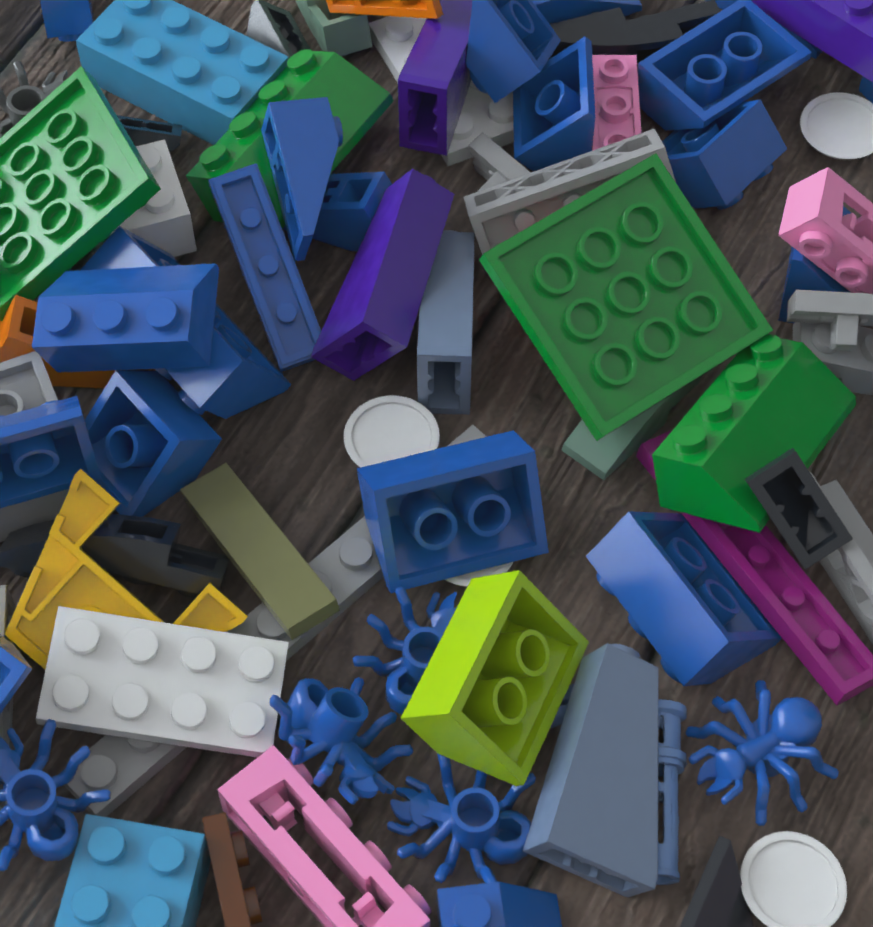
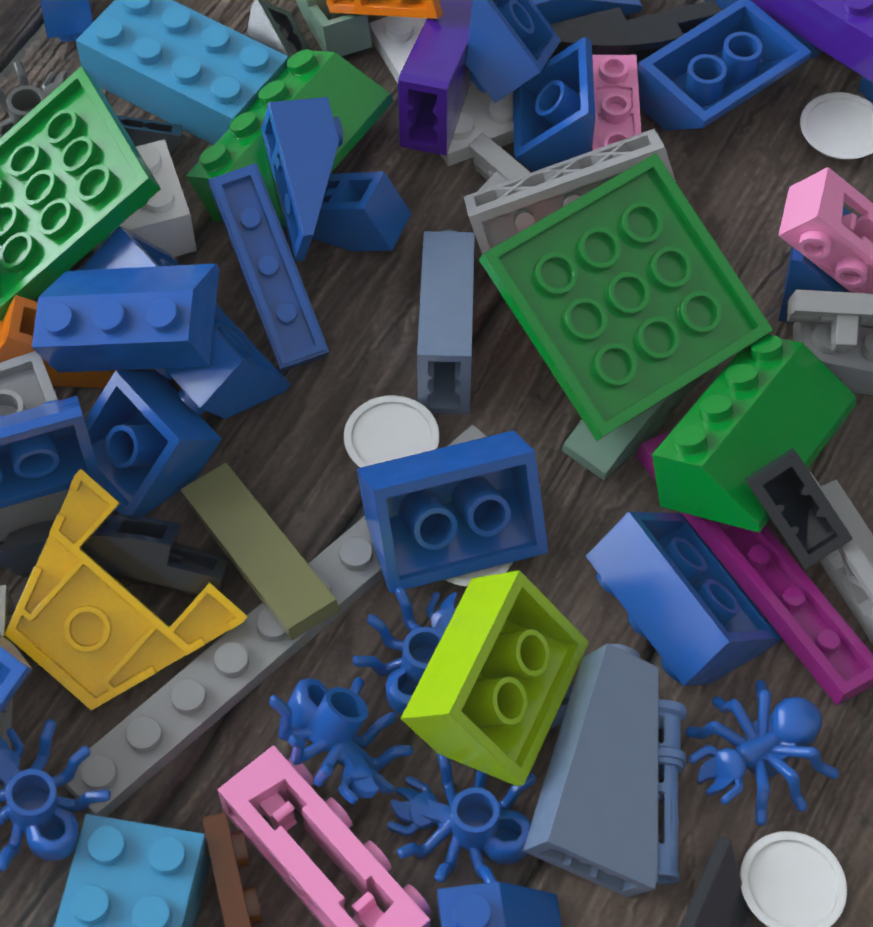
(162, 682): white plate -> none
(386, 278): dark purple slope -> none
(725, 156): blue slope -> none

